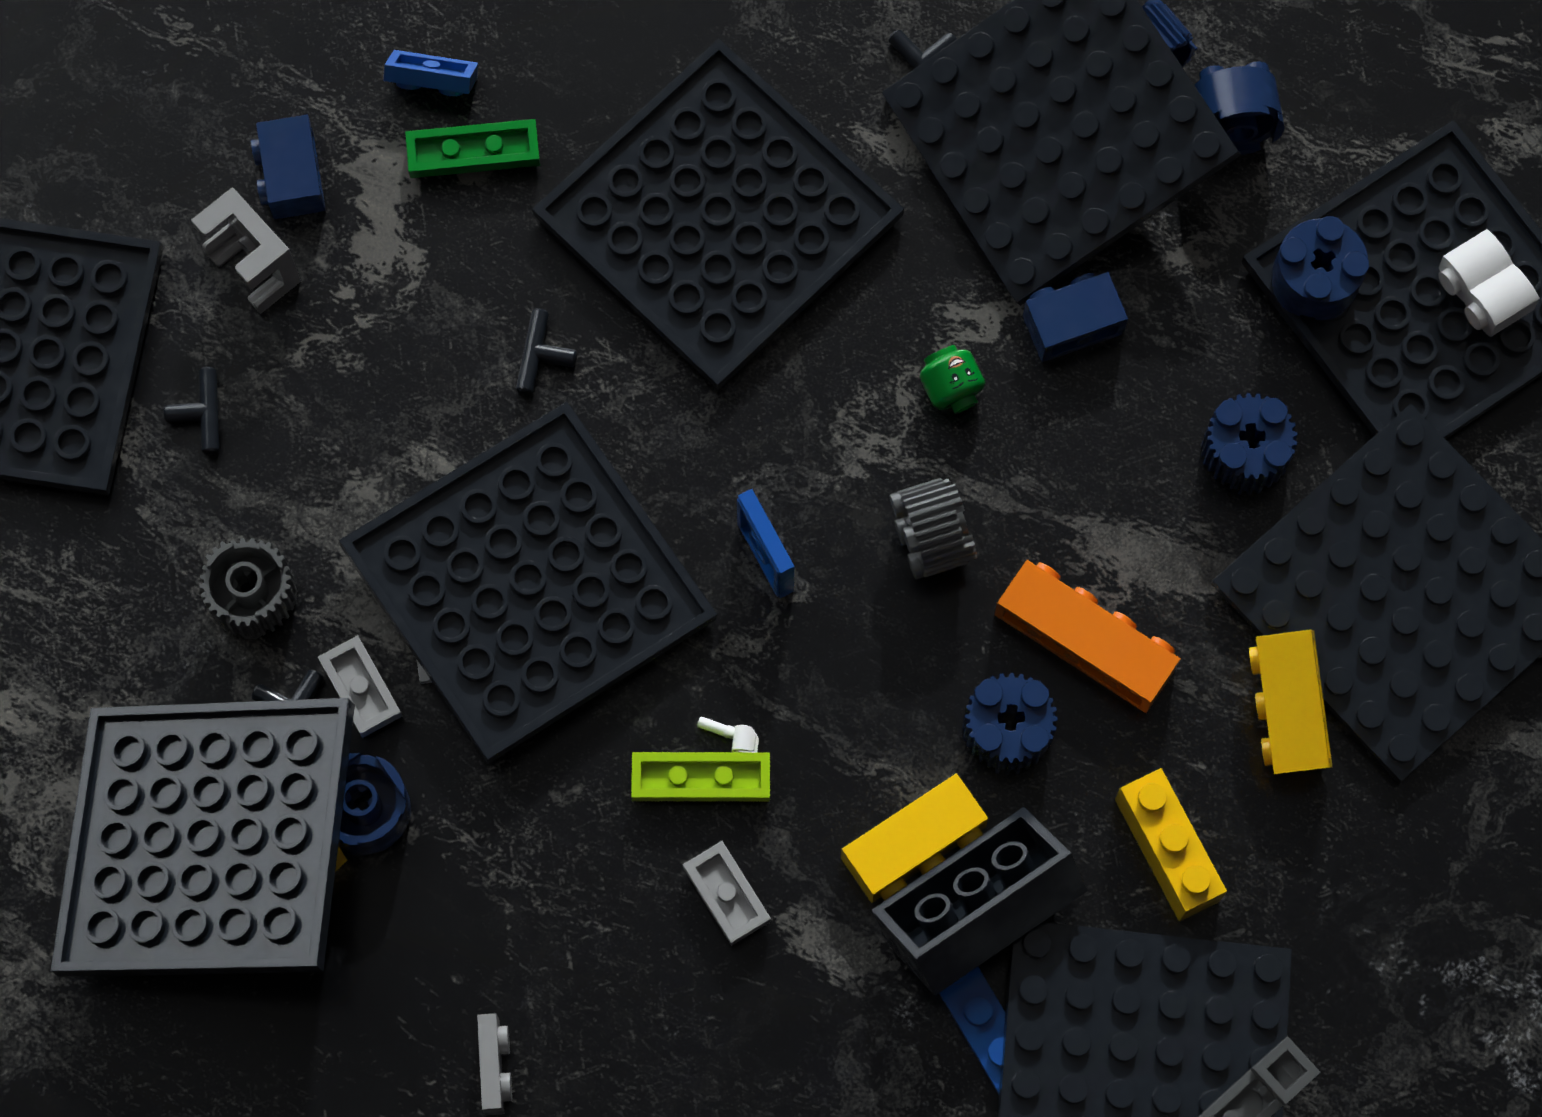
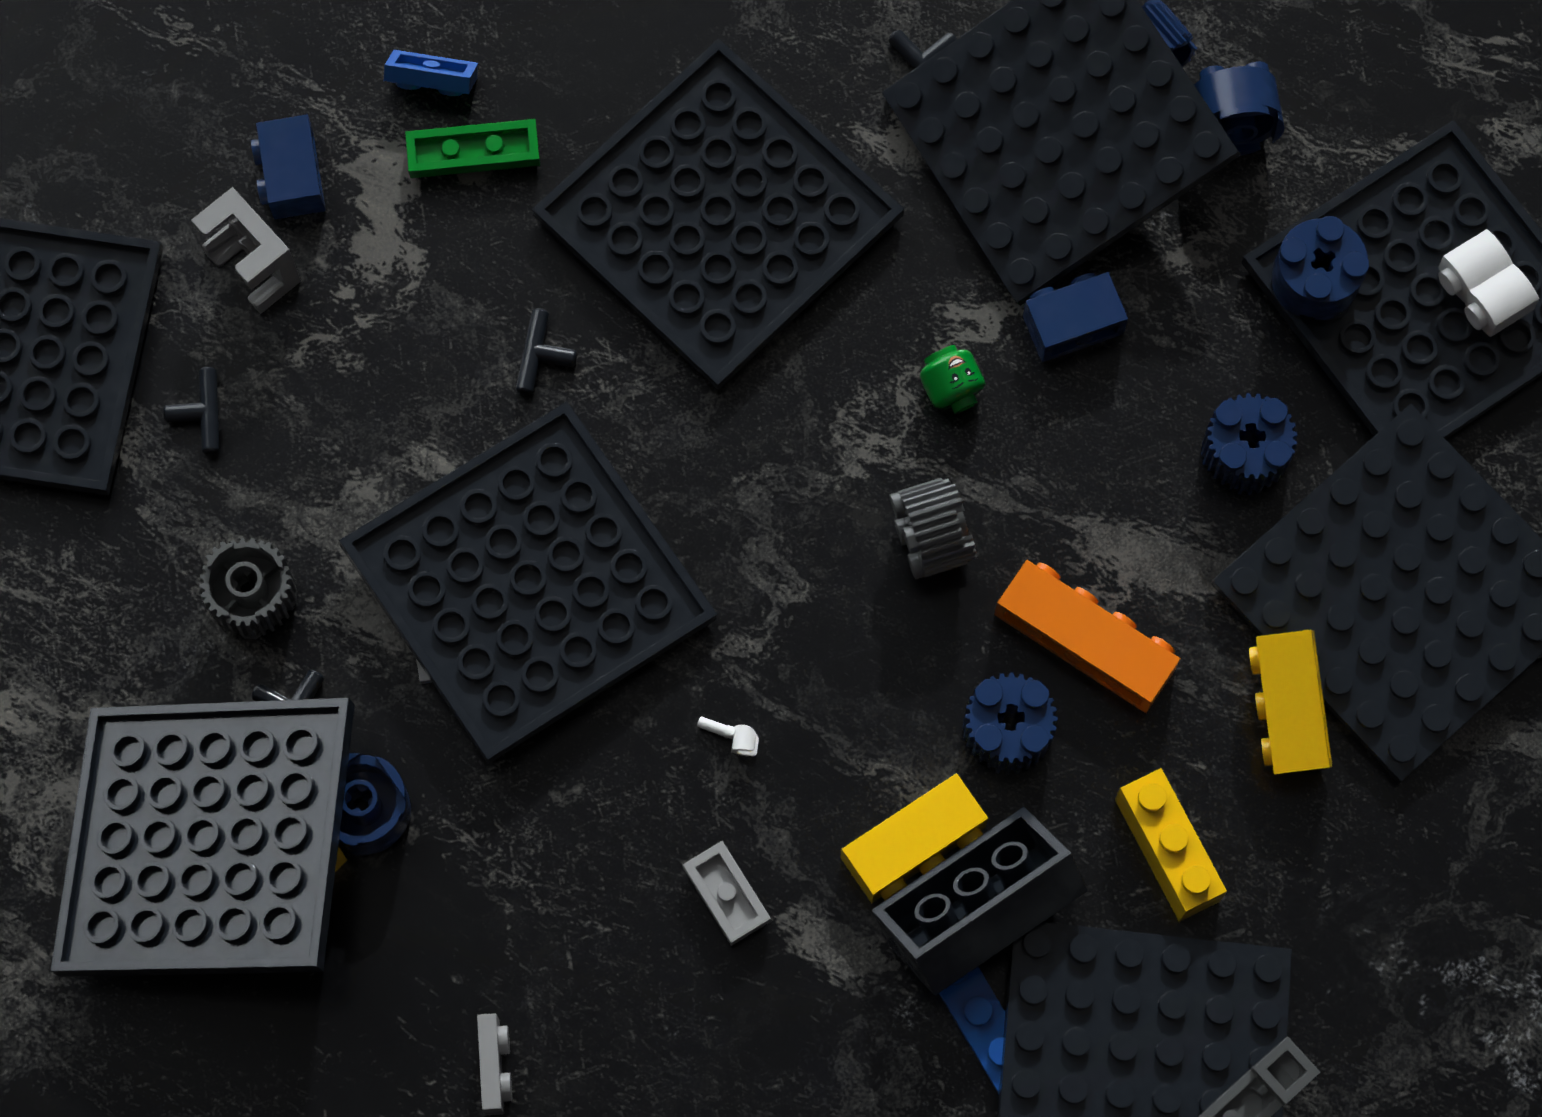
(359, 680): light grey plate -> none
(700, 776): lime plate -> none
(765, 544): blue tile -> none

